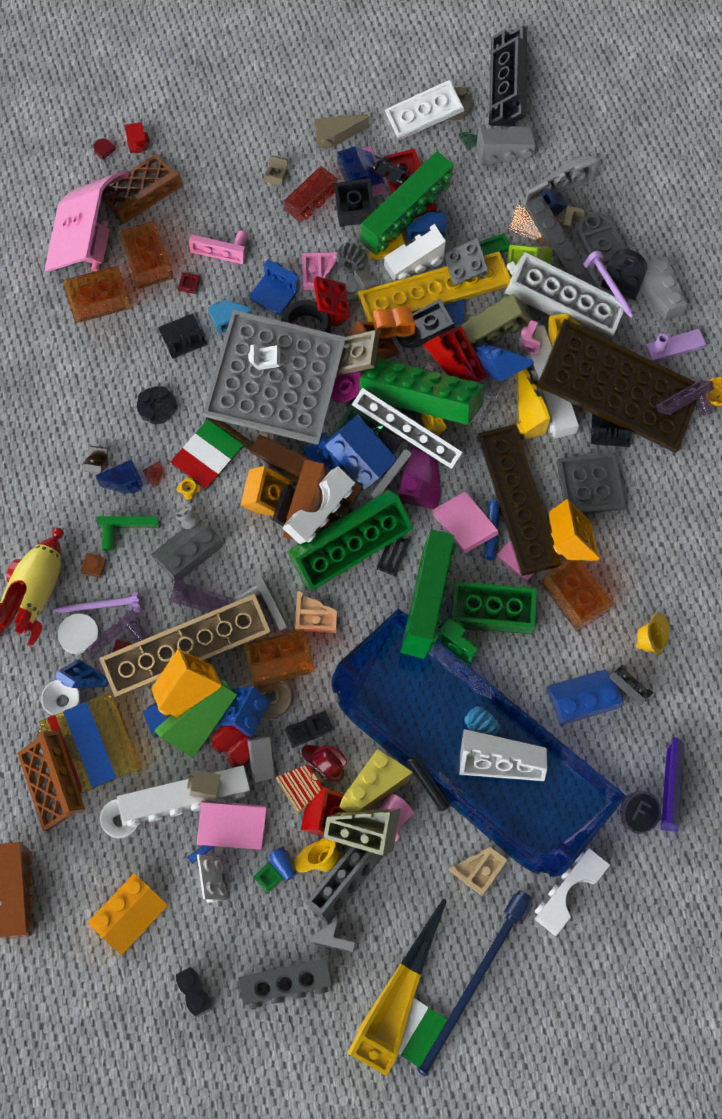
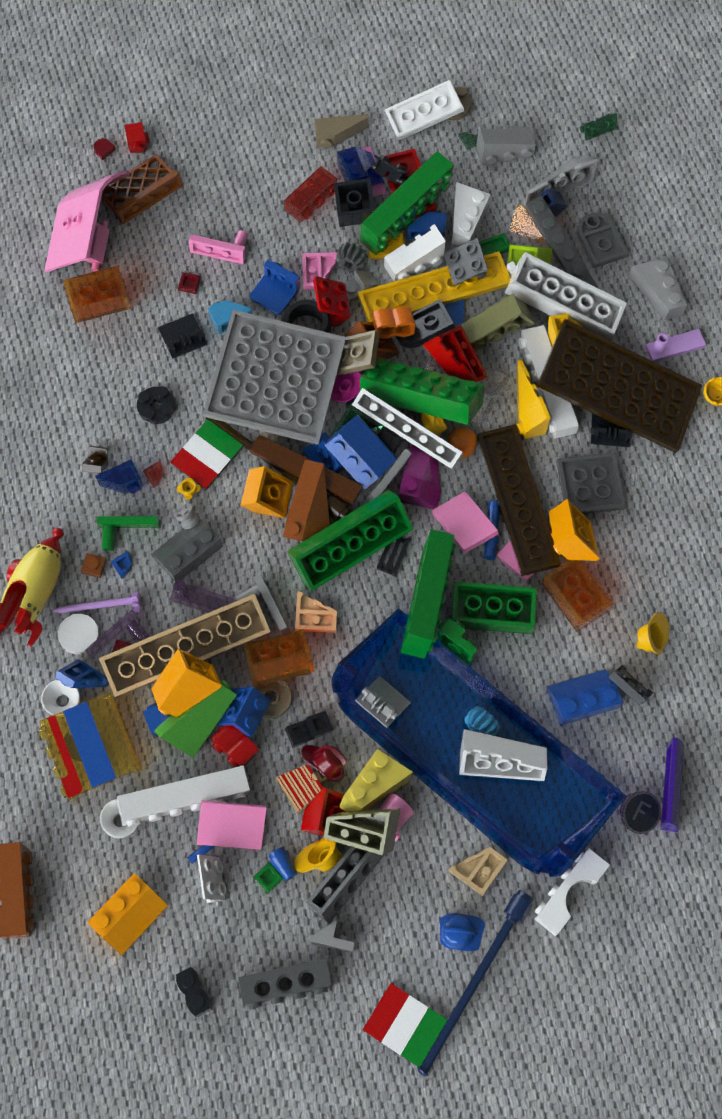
(60, 777): dark orange fence -> none
(122, 564): none -> blue tile
(145, 254): clear orange brick -> none
(204, 784): dark tan brick -> none
(261, 759): light grey tile -> none
(264, 357): white bracket -> none
(276, 171): dark tan bracket -> none
(283, 505): black tile -> none
(334, 488): white arch -> none
(382, 701): none -> light grey hinge
(384, 1026): yellow plate -> none
(428, 783): black axle -> none
(461, 932): none -> blue piece
(464, 440): none -> orange hair
(468, 213): none -> white wedge
(499, 362): blue slope -> none
(508, 77): black slope -> none
(528, 343): bright pink bracket -> none
(572, 213): dark tan bracket -> none
(596, 258): lavender piece -> none
(600, 126): none -> clear green hinge
(626, 274): black plate -> none
(696, 391): clear purple piece -> none

